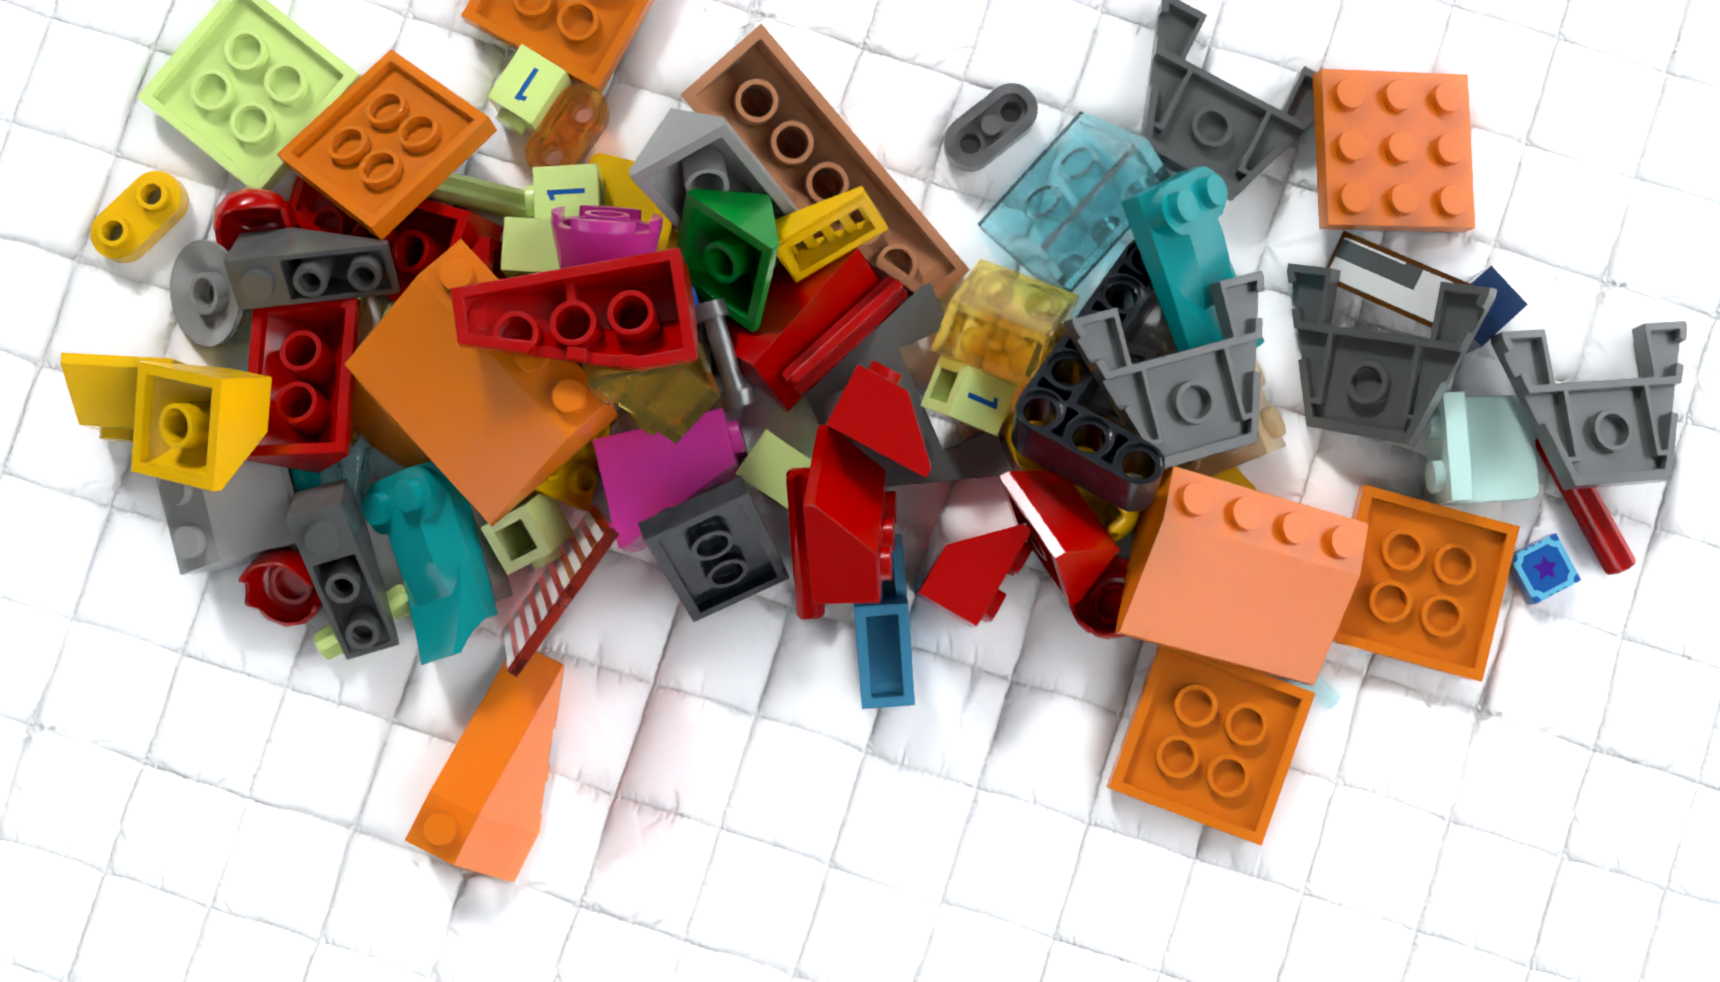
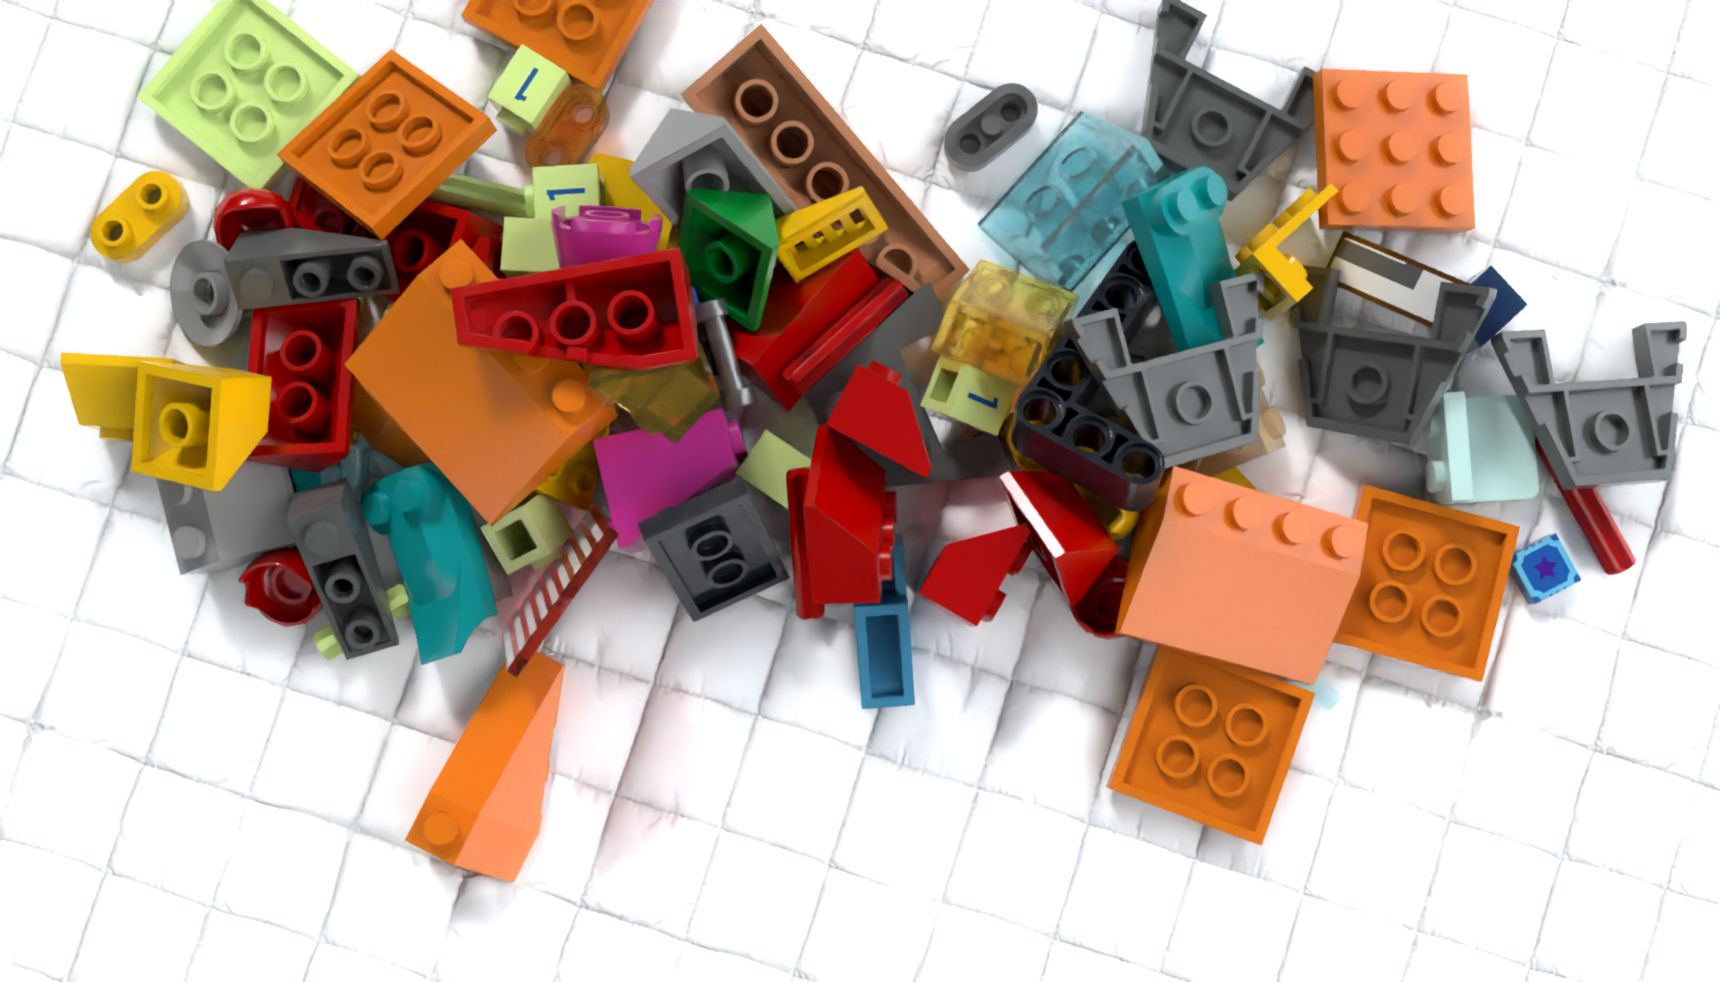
(1283, 274): none -> yellow bracket

